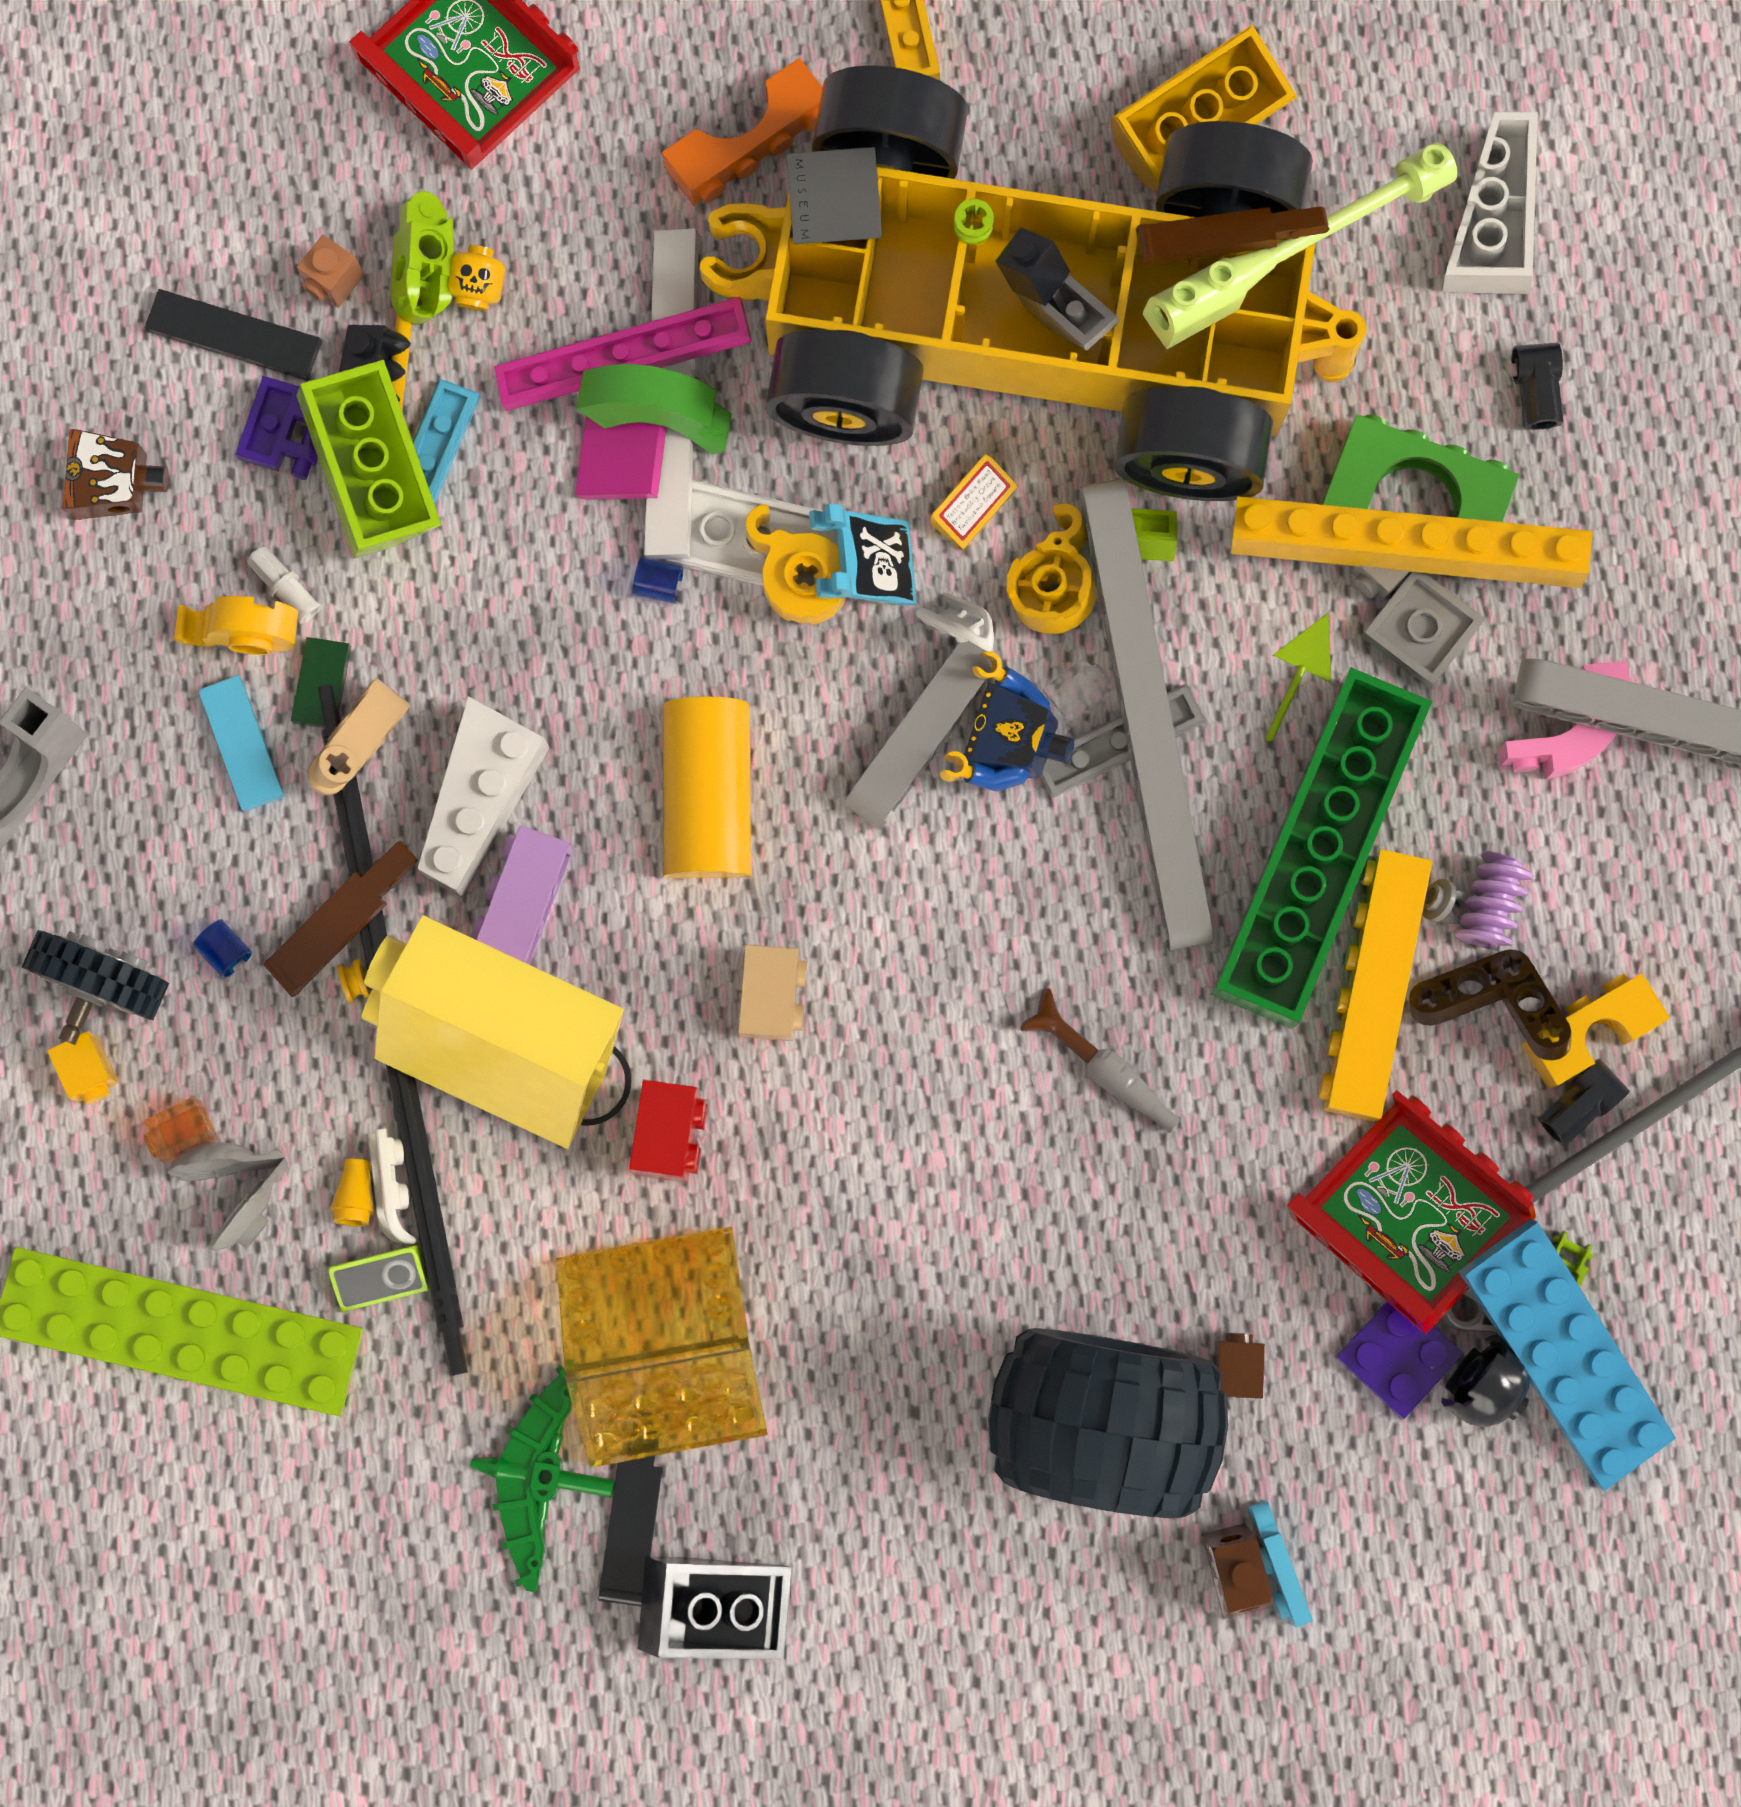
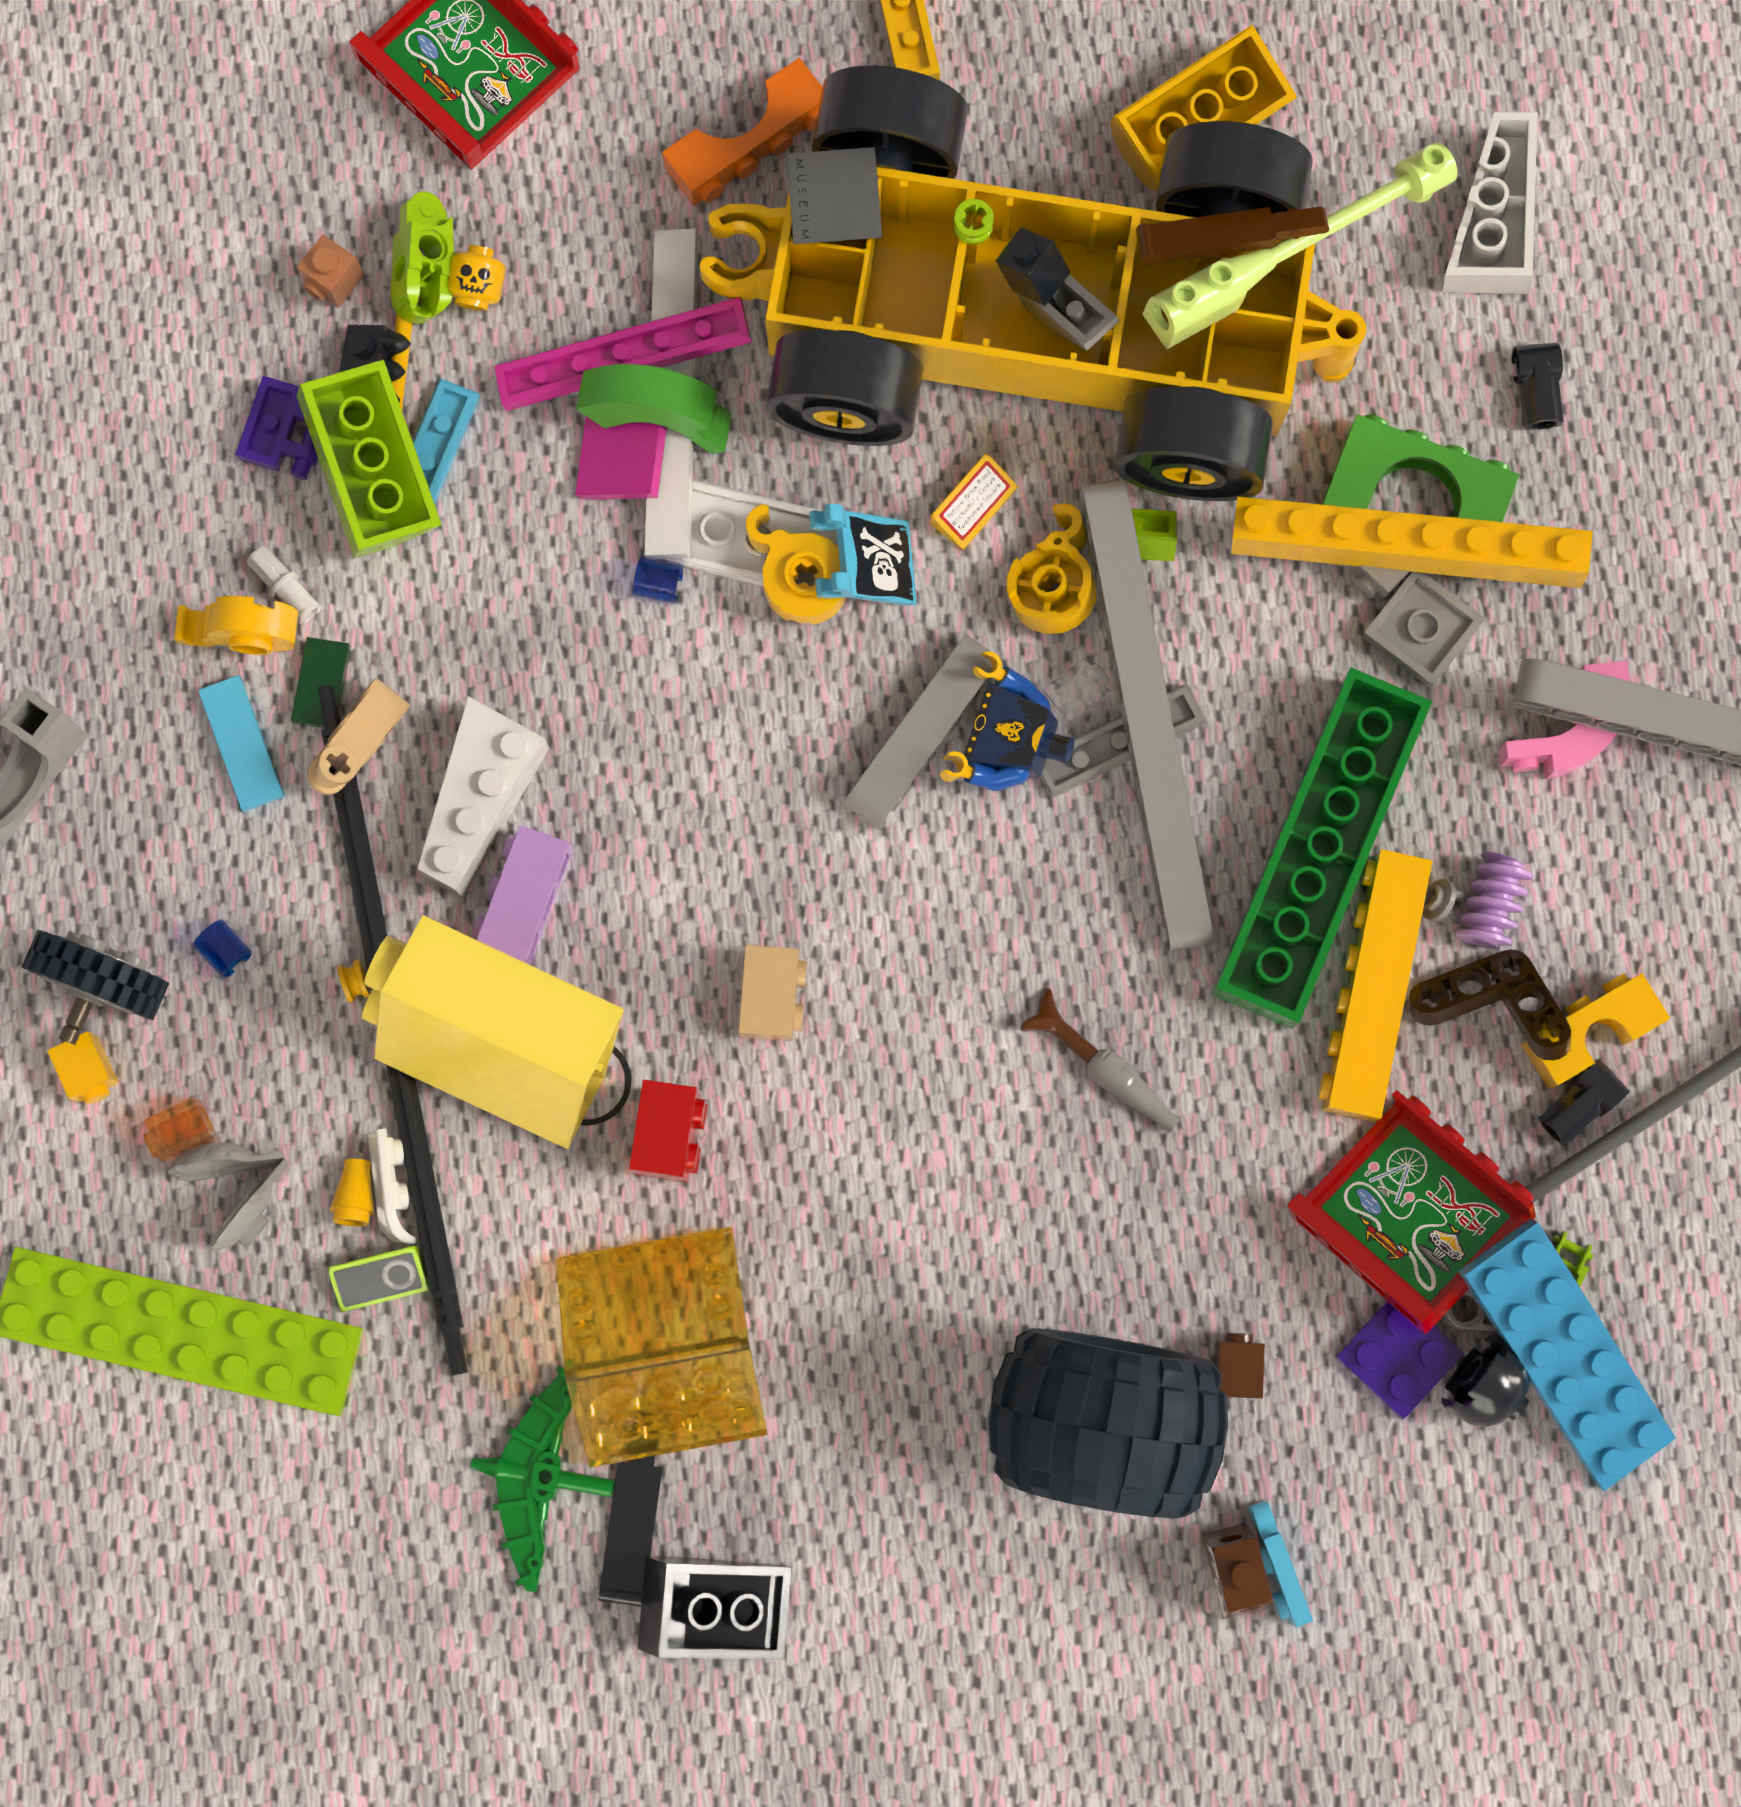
(108, 476): torso -> none
(233, 334): black tile -> none
(338, 921): reddish brown piece -> none
(706, 788): yellow brick -> none
(963, 629): white piece -> none
(1309, 653): lime piece -> none

